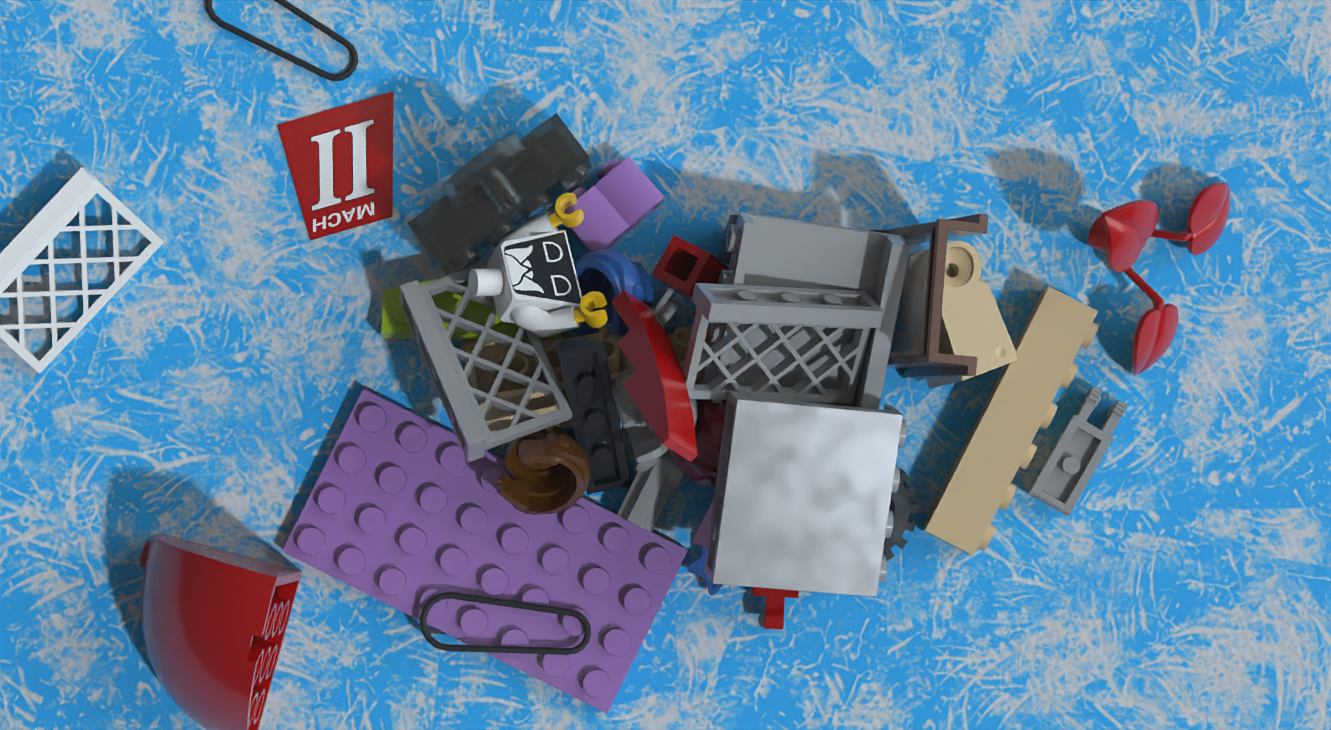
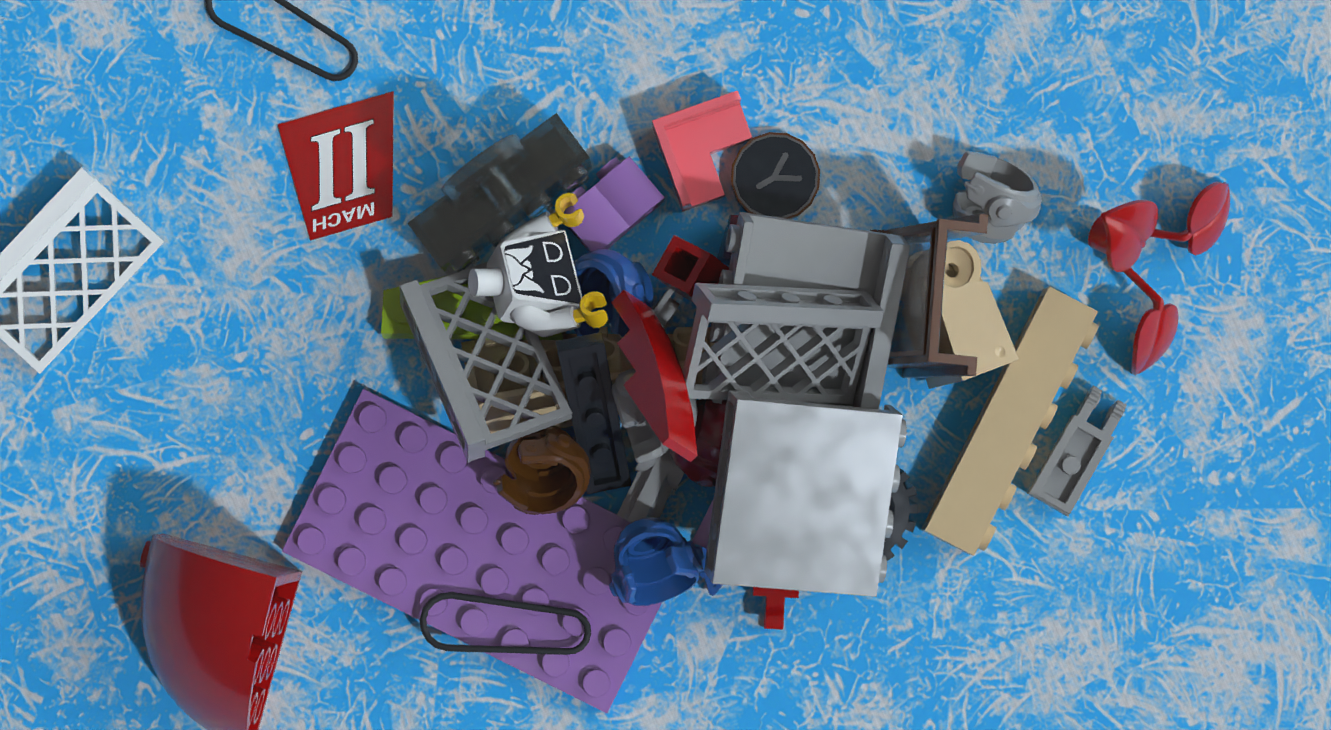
(653, 563): none -> blue helmet
(689, 139): none -> coral panel
(775, 176): none -> black tile
(998, 191): none -> light grey helmet

